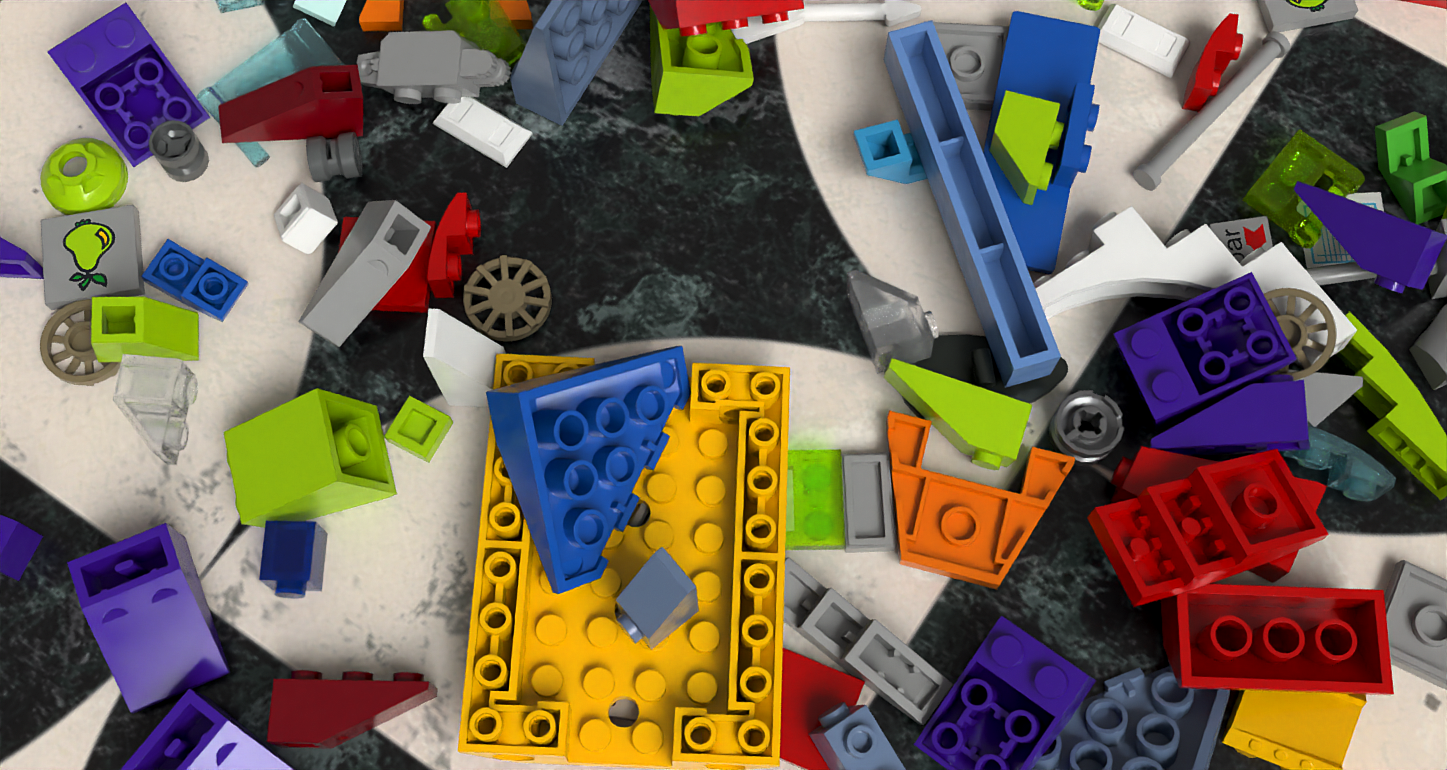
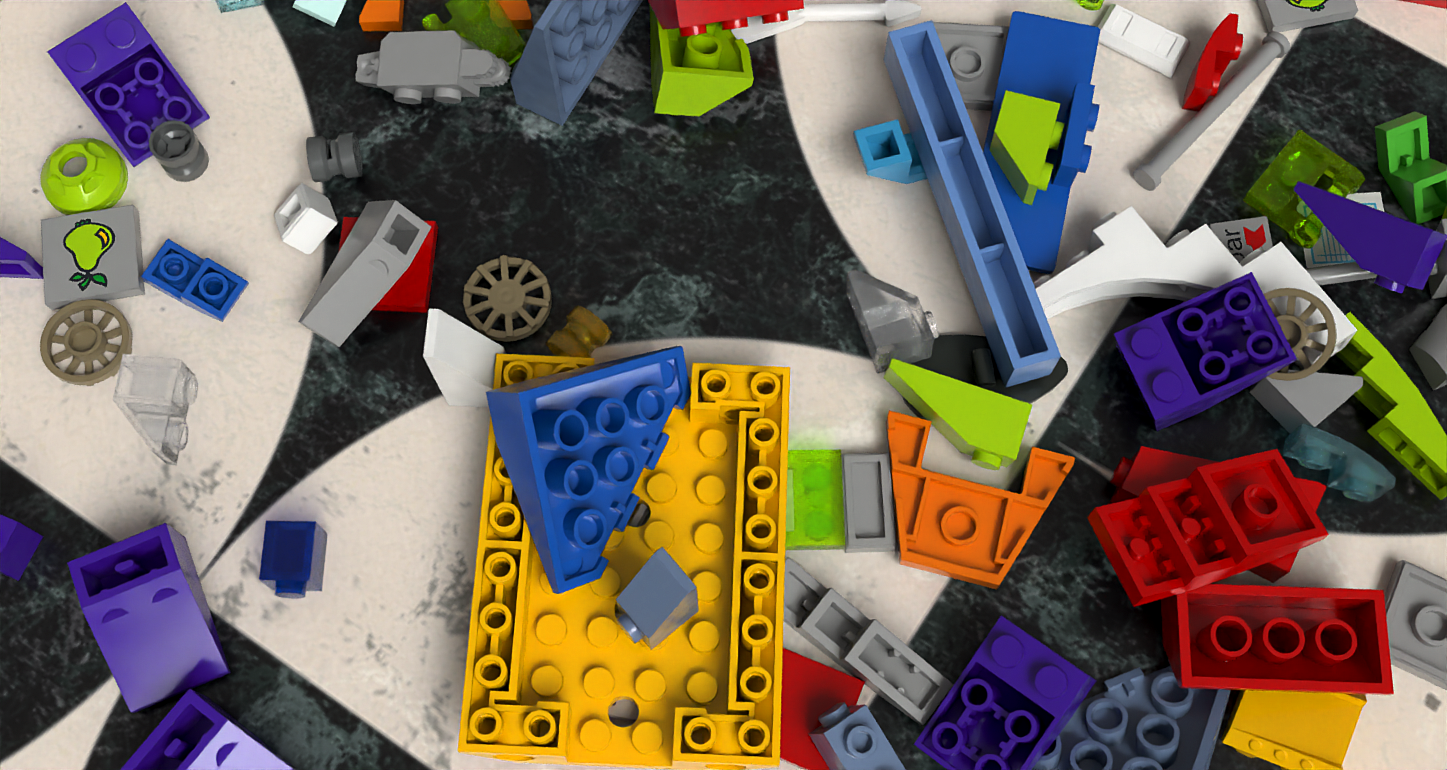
(143, 329): lime slope -> none
(284, 56): clear light blue plate -> none
(297, 107): dark red slope -> none
(308, 459): lime slope -> none
(330, 712): dark red slope -> none
(419, 429): lime tile -> none
(451, 240): red slope -> none
(483, 129): white tile -> none
(580, 335): none -> clear yellow wheel
(1086, 446): flat silver wheel -> none
(1248, 421): dark purple slope -> none

